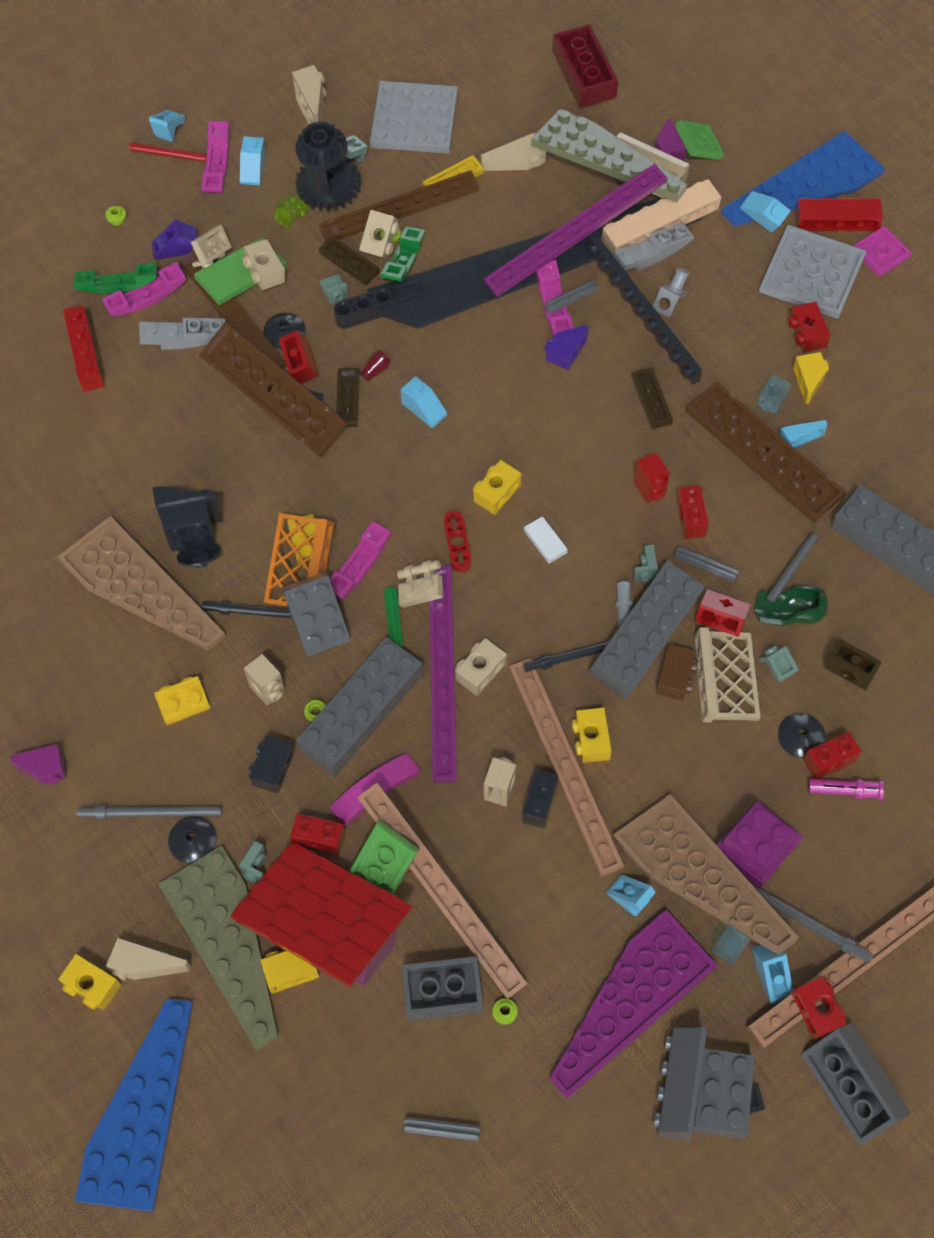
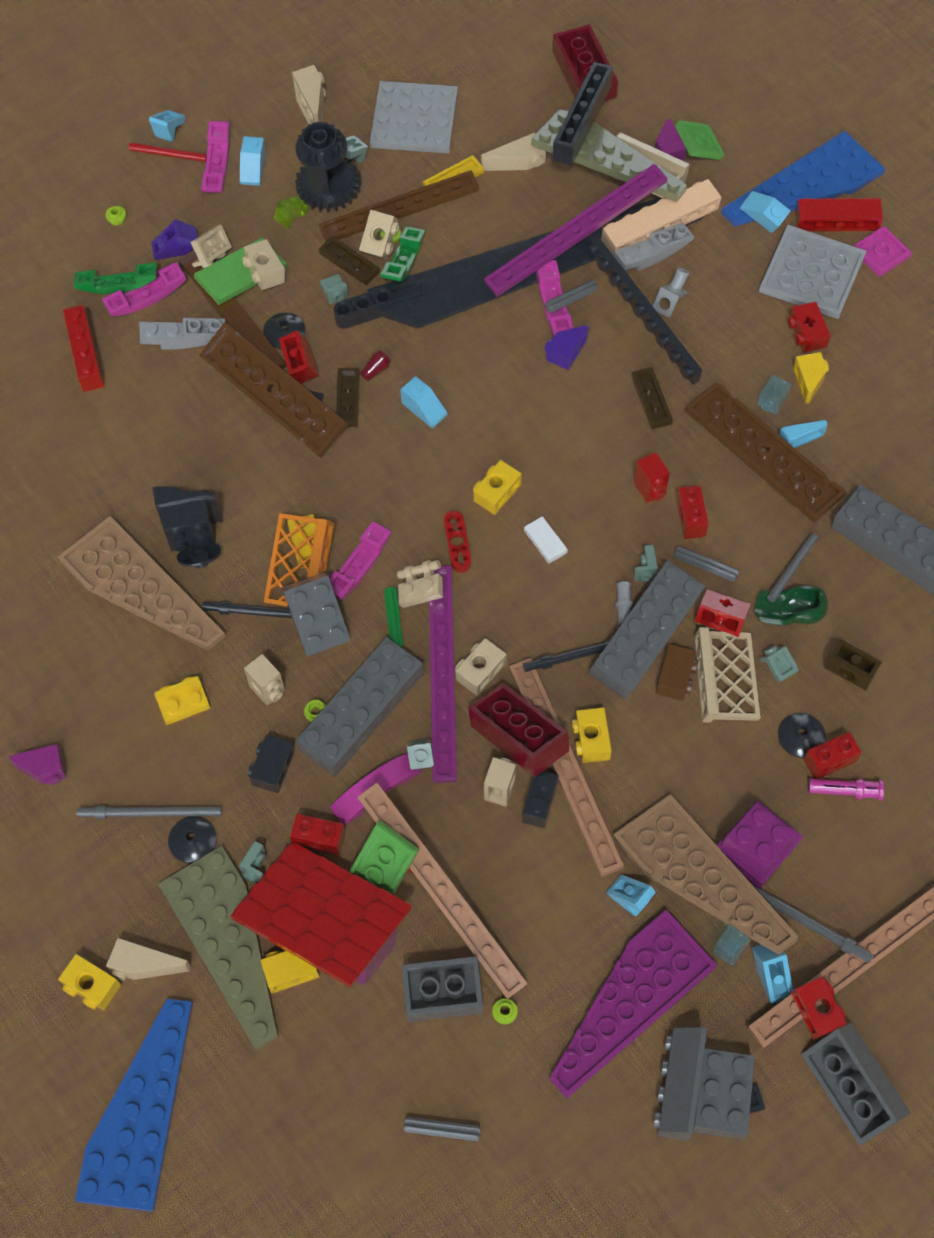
(420, 754): none -> bracket
(519, 729): none -> dark red brick
(582, 113): none -> black brick

